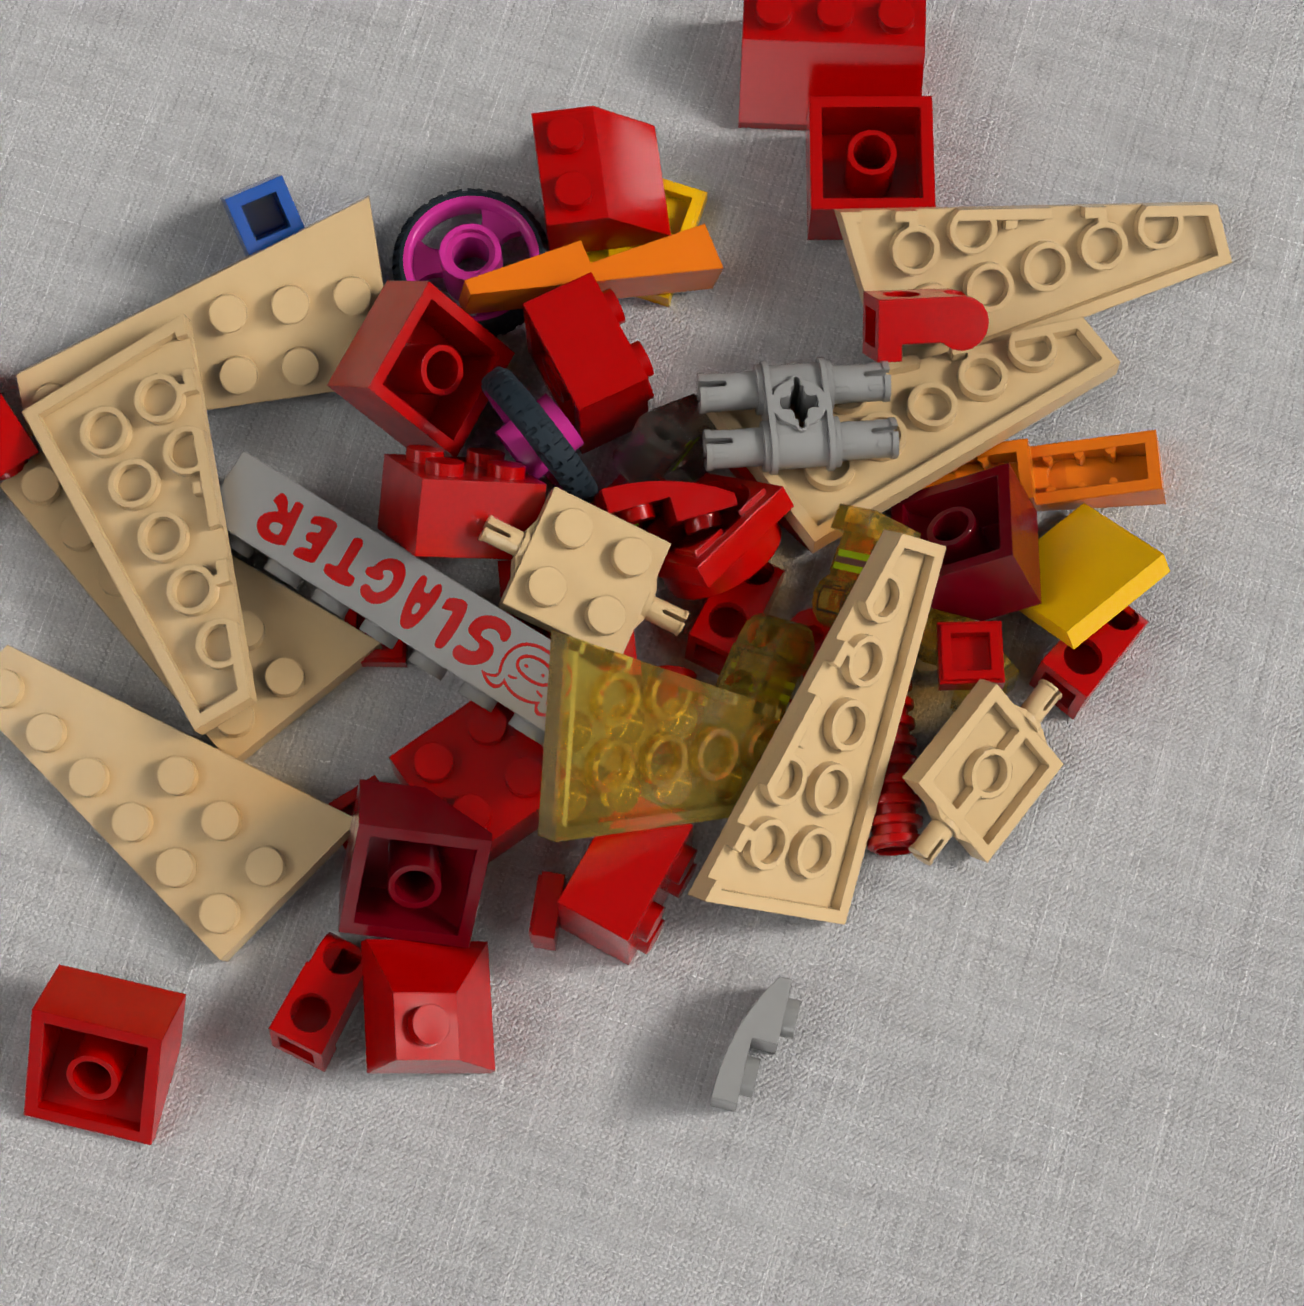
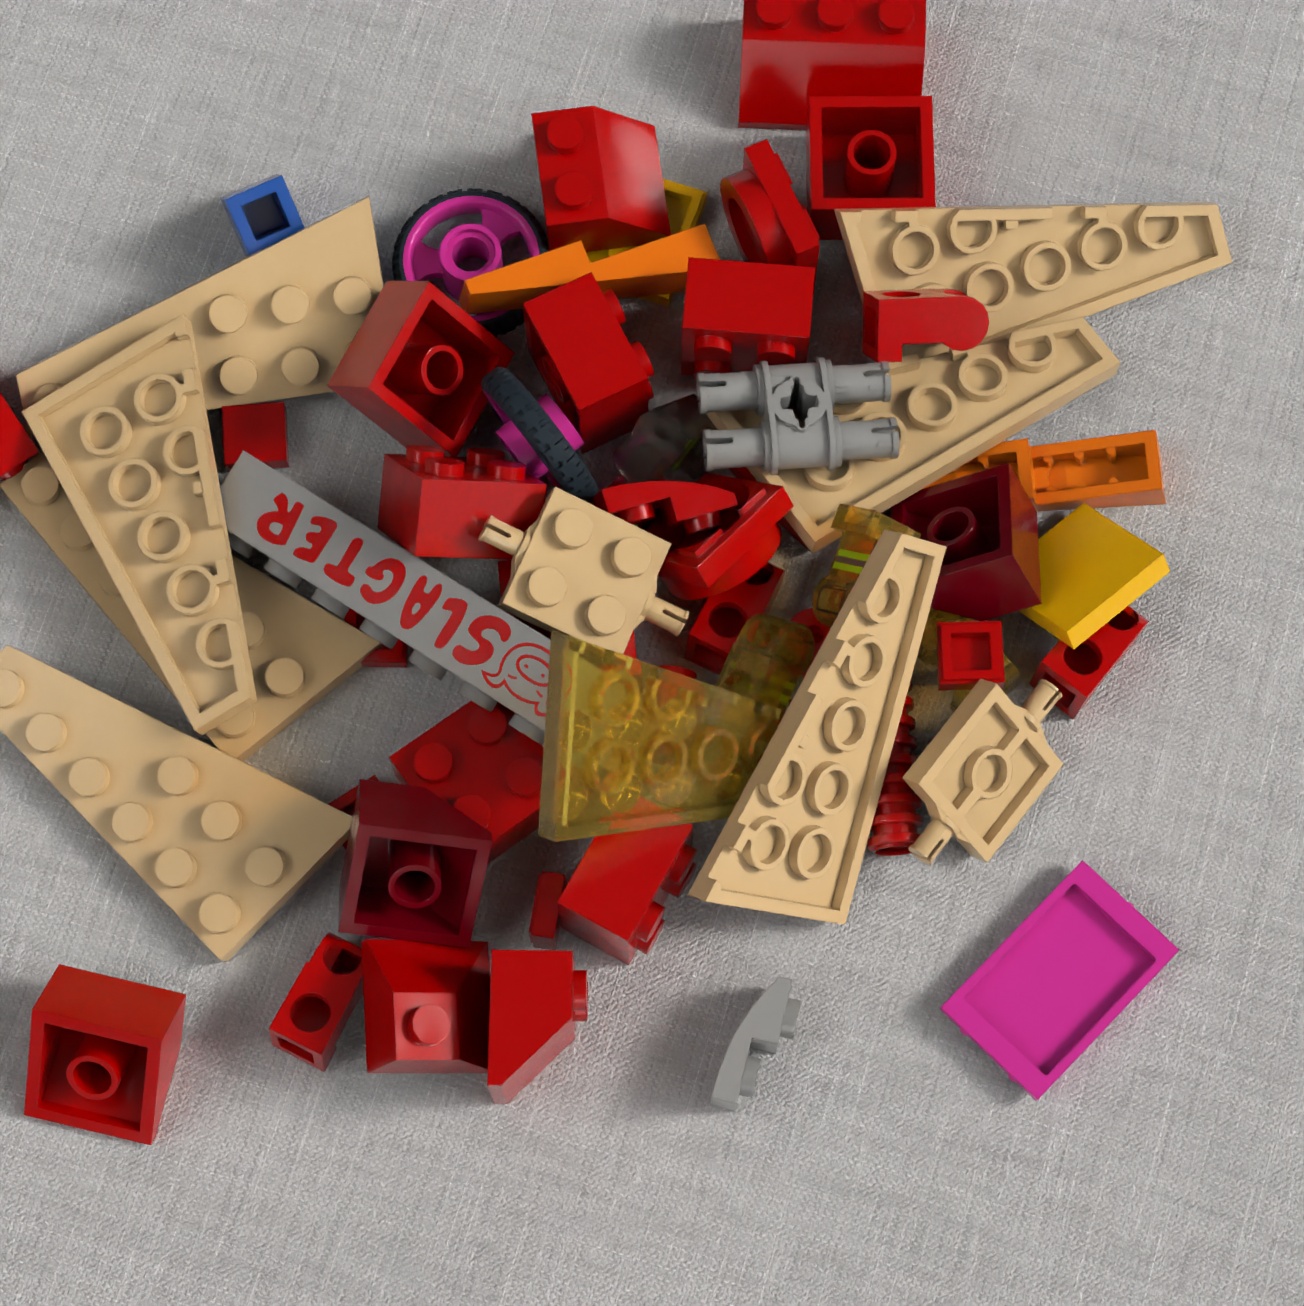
(258, 431): none -> red tile
(531, 1015): none -> red slope
(744, 315): none -> red brick
(766, 213): none -> red piece
(1059, 980): none -> dark pink piece

